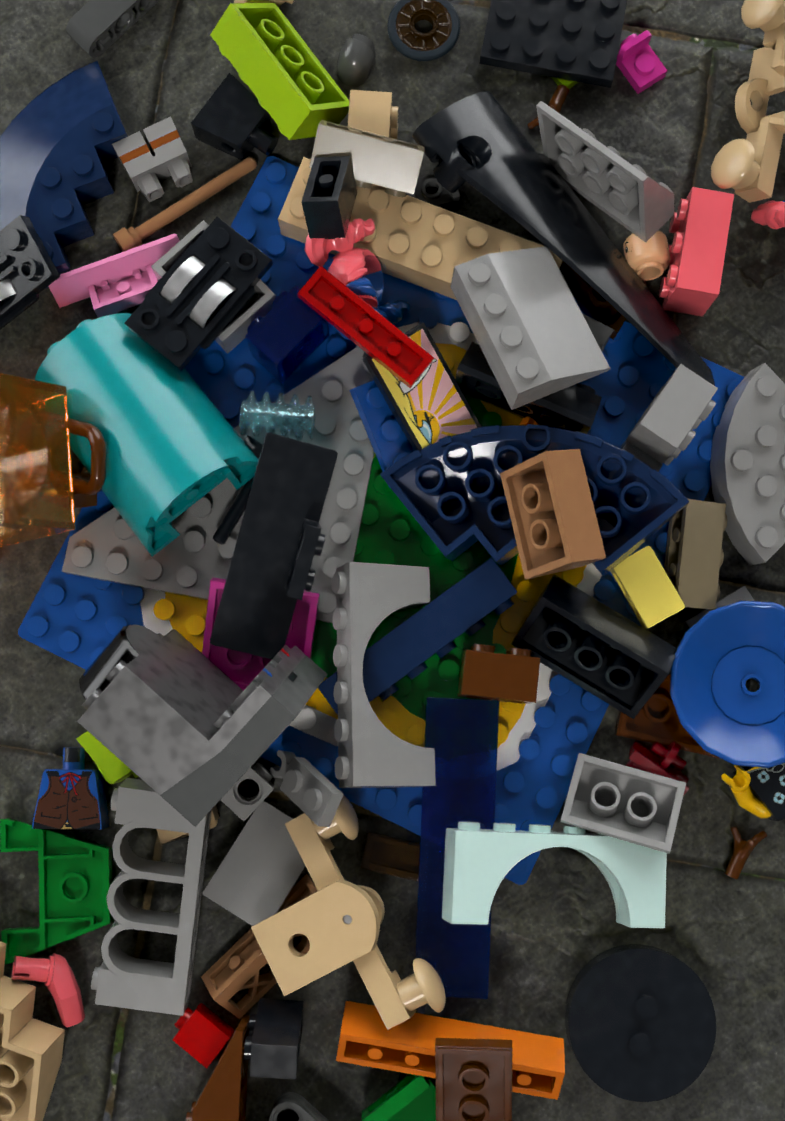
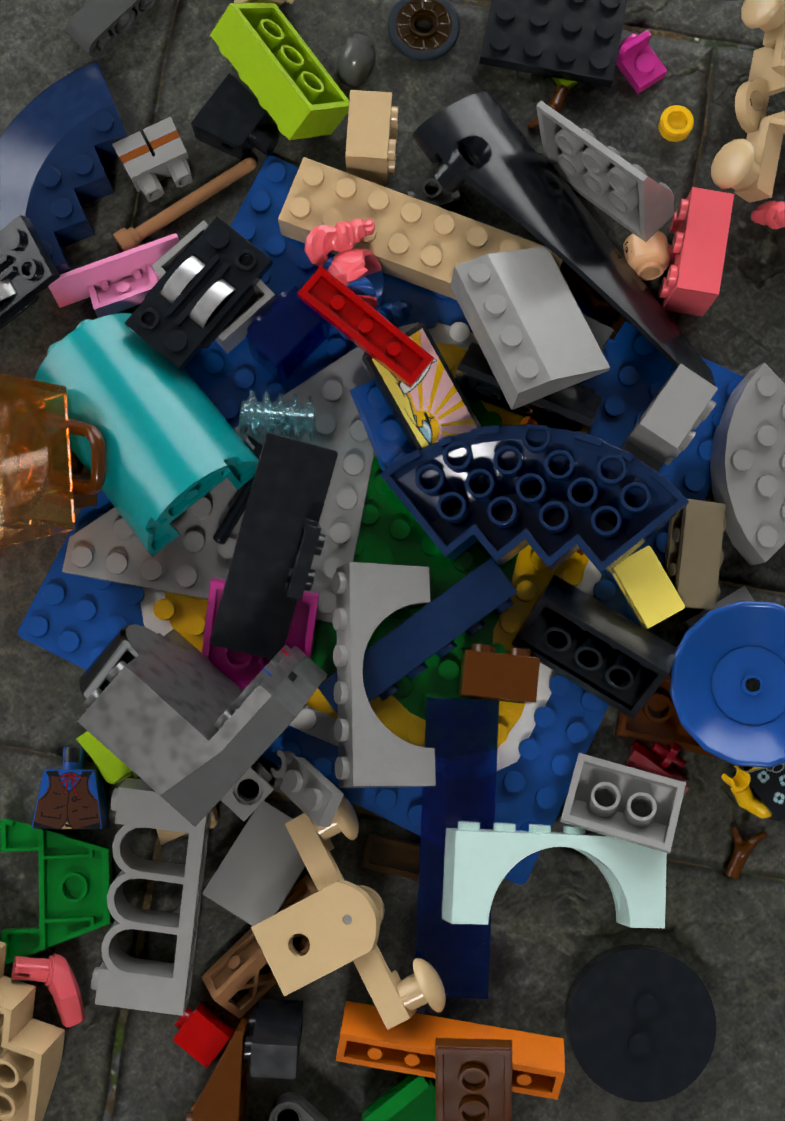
(329, 197): black brick -> none
(373, 157): brick -> none
(552, 513): medium nougat slope -> none
(676, 123): none -> yellow tile

